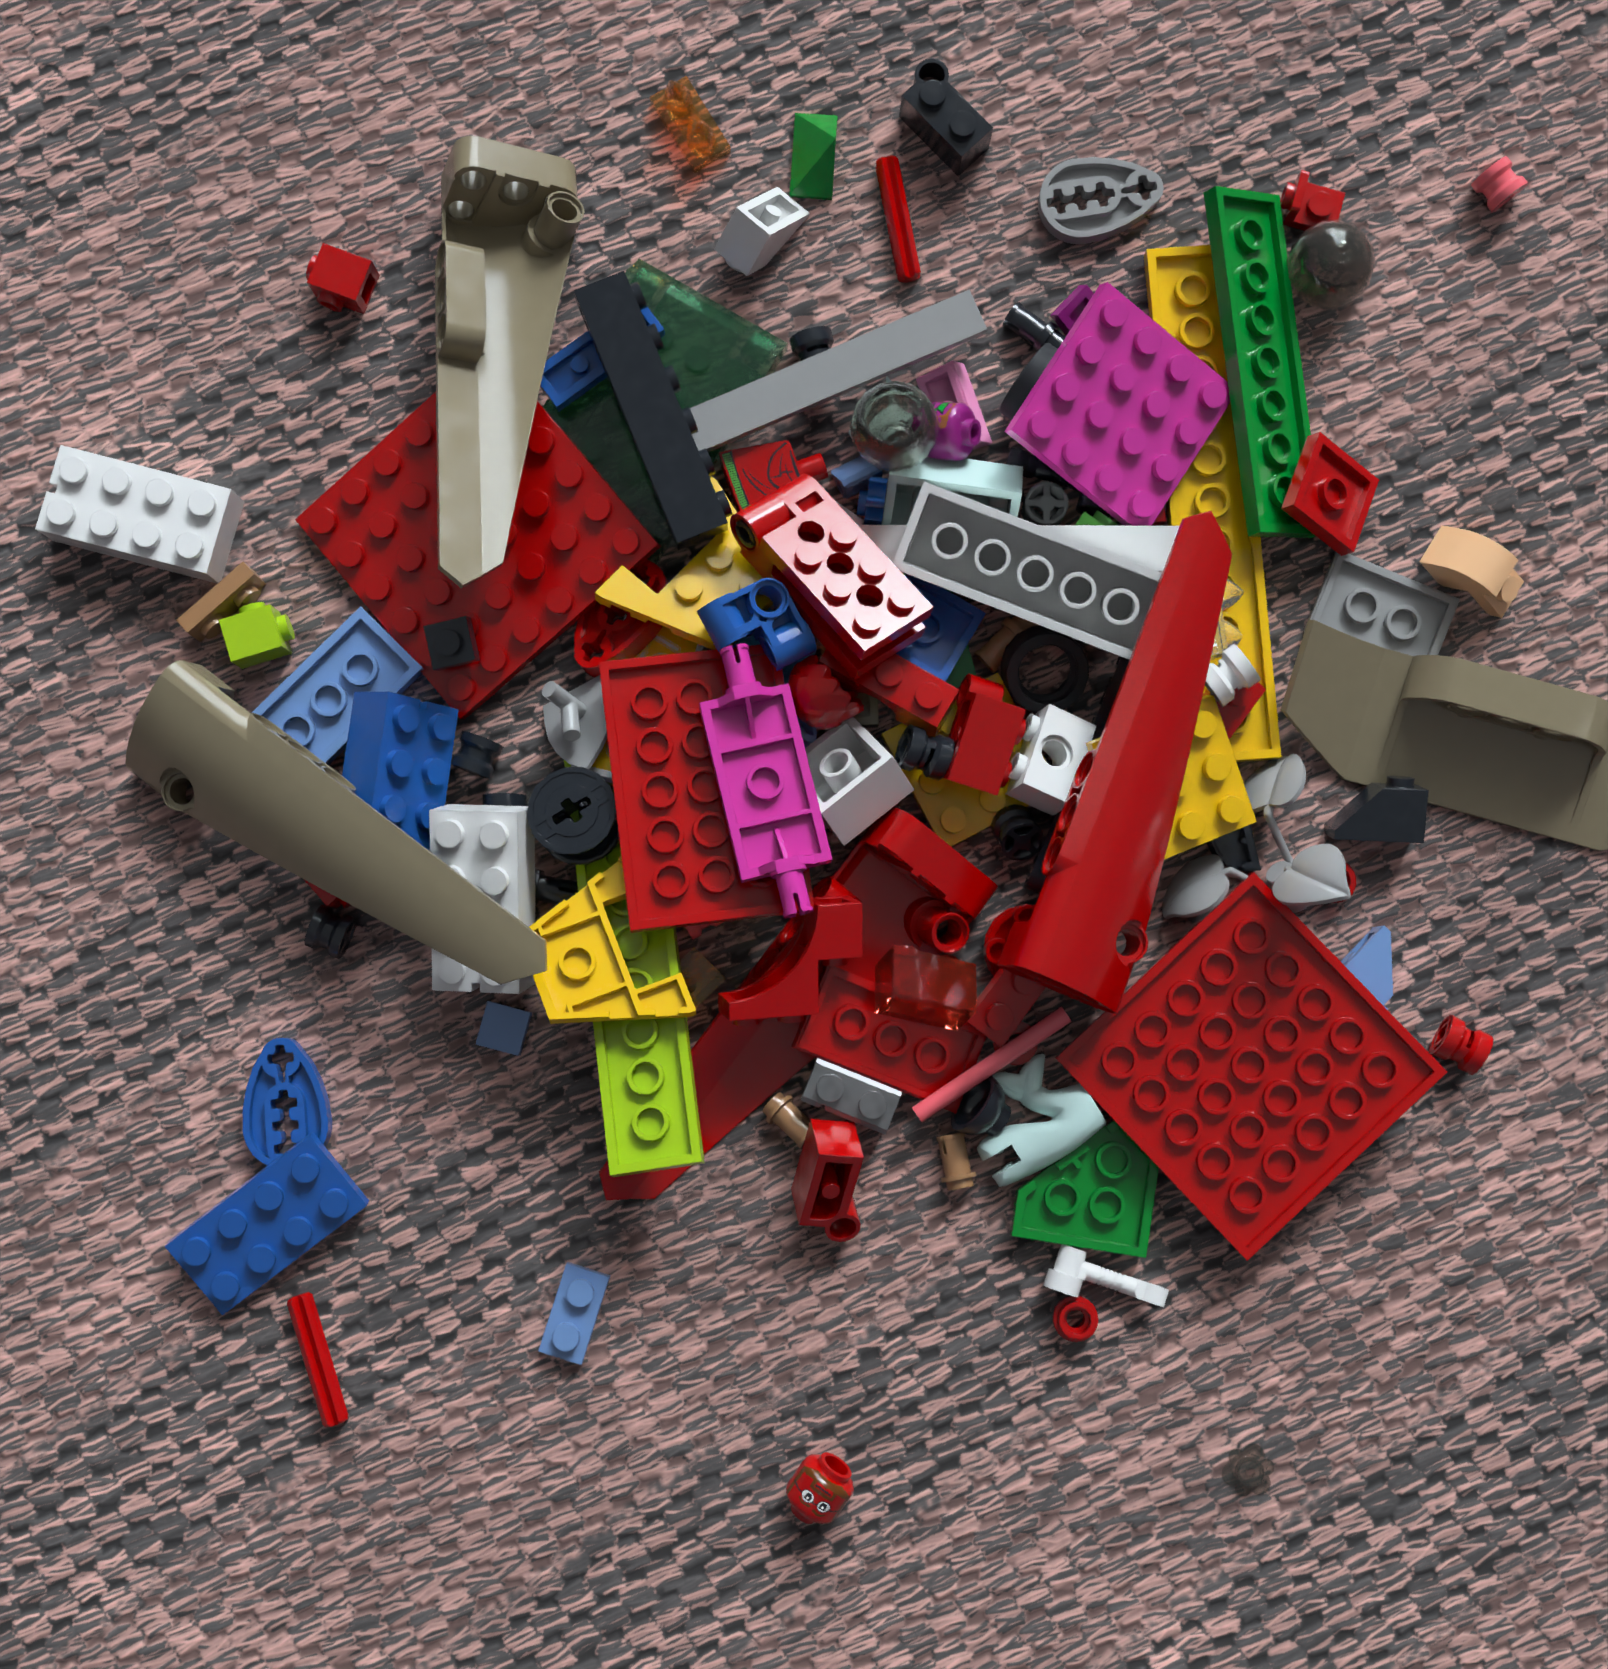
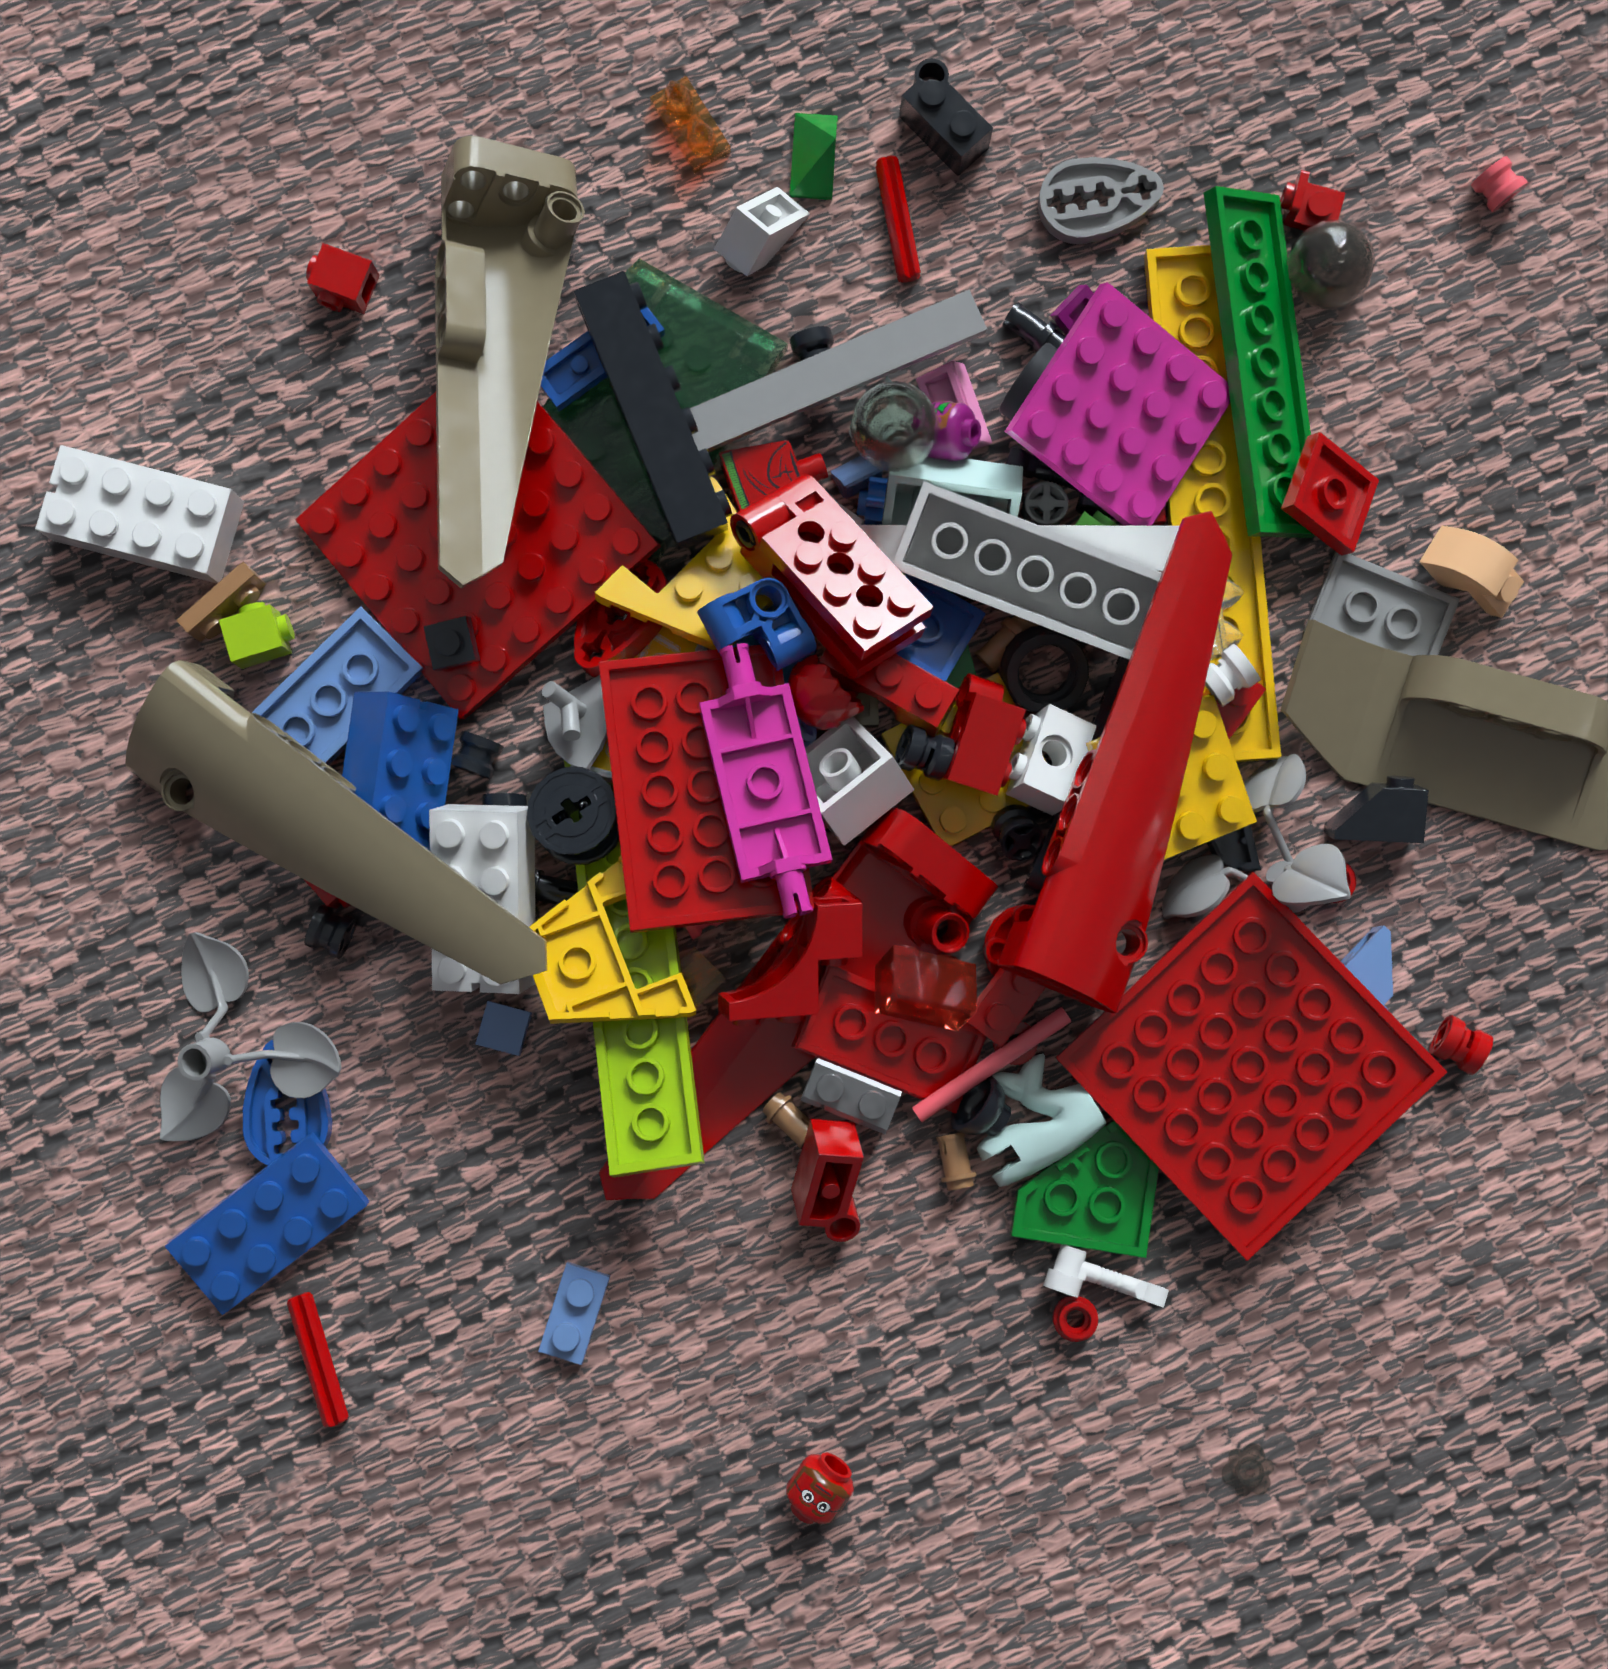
(189, 1099): none -> light grey plant

